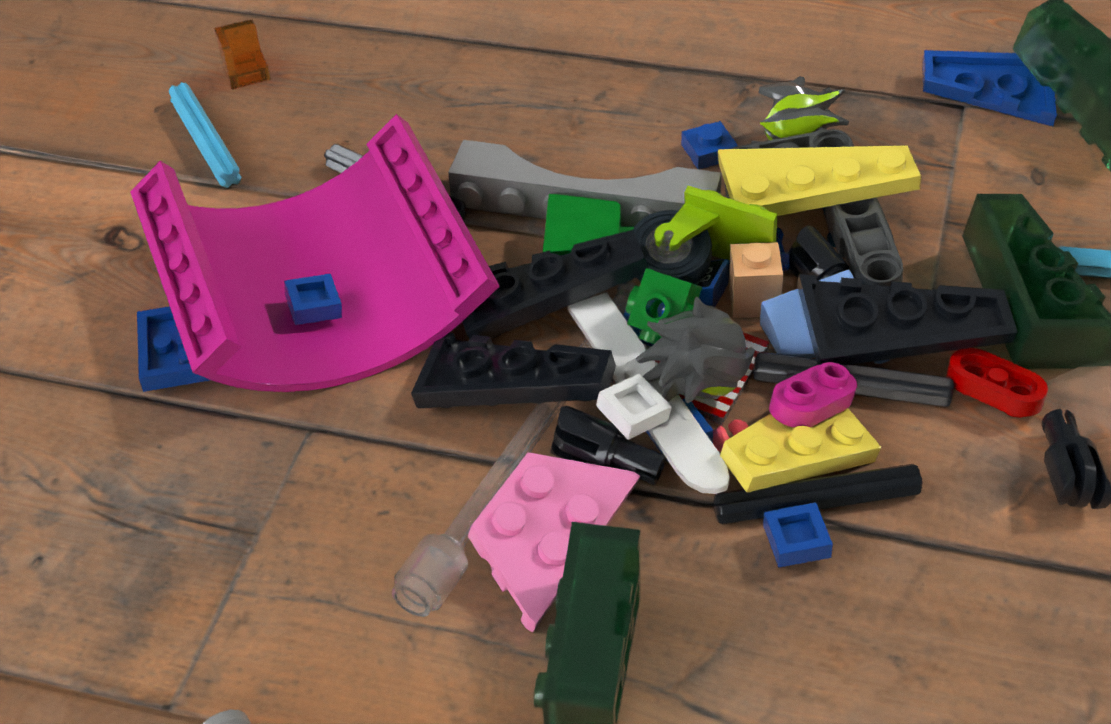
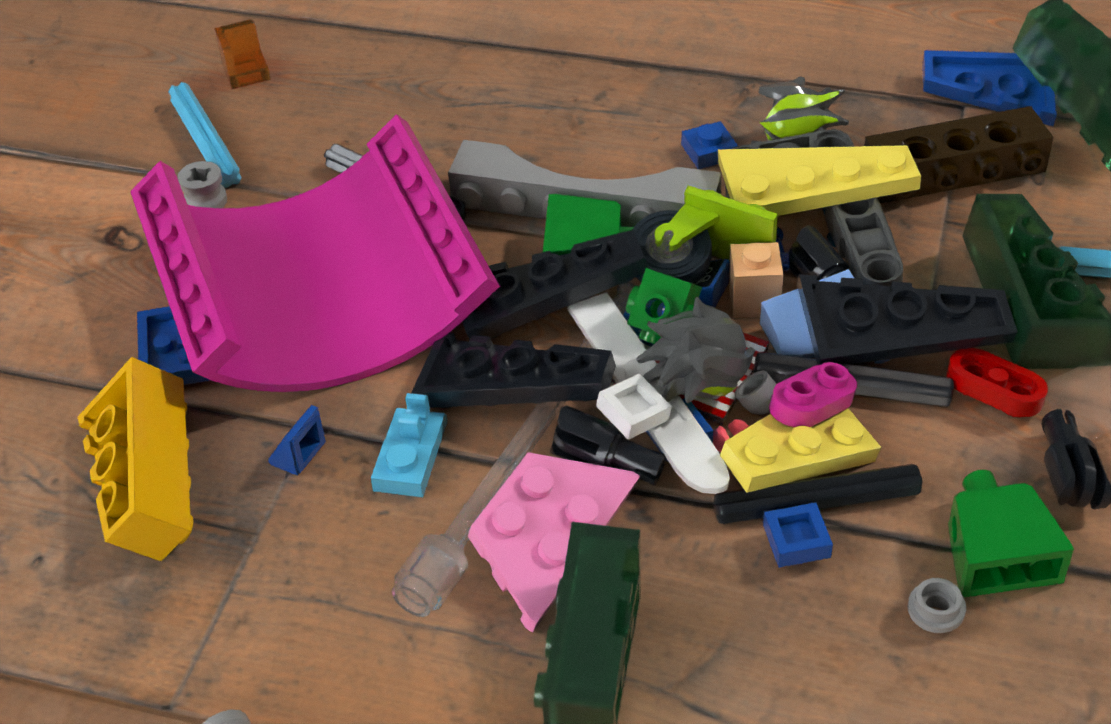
(140, 459): none -> yellow wedge
(202, 185): none -> light grey wheel
(300, 443): none -> blue slope
(313, 299): blue plate -> none
(409, 449): none -> medium azure plate
(756, 392): none -> light grey hinge
(939, 594): none -> light grey plate
(972, 150): none -> dark brown brick
(1004, 538): none -> green torso

